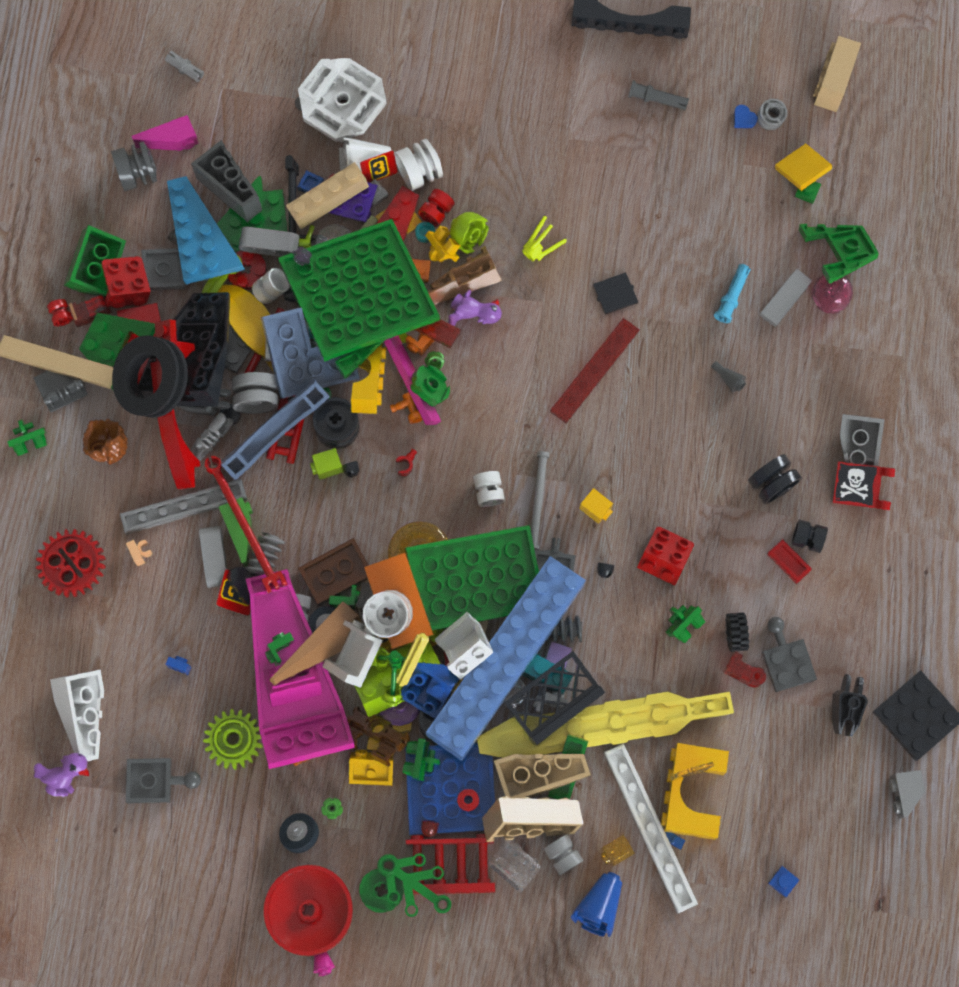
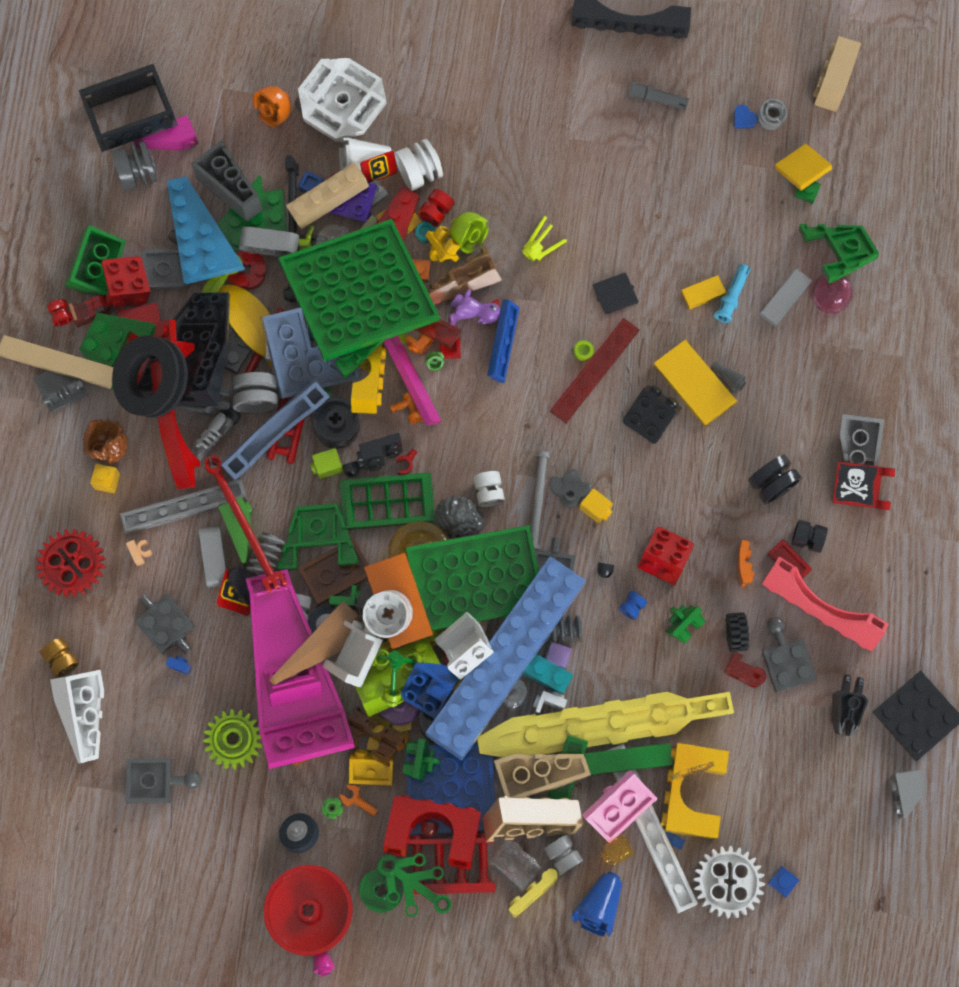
(19, 444): green hips -> none
(59, 657): none -> pearl gold wheel
(60, 778): medium lavender animal -> none
(105, 478): none -> yellow brick
(119, 87): none -> black window
(165, 623): none -> dark grey plate
(184, 66): light grey pin -> none
(270, 286): white wheel -> none
(273, 105): none -> orange cylinder
(279, 642): green bracket -> none
(302, 256): plate -> none
(316, 528): none -> green wing
(348, 504): none -> green piece
(356, 799): none -> orange bar
(373, 452): none -> black plate
(409, 812): none -> red arch
(412, 659): light yellow axle -> none
(434, 393): green plate -> none
(454, 352): none -> red tile
(458, 517): none -> dark grey hair
(468, 807): red plate -> none
(503, 341): none -> blue tile
(534, 891): none -> light yellow hinge
(567, 712): black fence -> none
(570, 485): none -> dark grey plate
(583, 351): none -> lime tile
(619, 806): none -> bright pink plate
(629, 759): none -> green tile
(632, 605): none -> blue wheel
(651, 413): none -> black bracket
(695, 383): none -> yellow tile
(703, 292): none -> yellow tile
(744, 569): none -> orange slope
(749, 883): none -> white gear
(860, 627): none -> coral arch

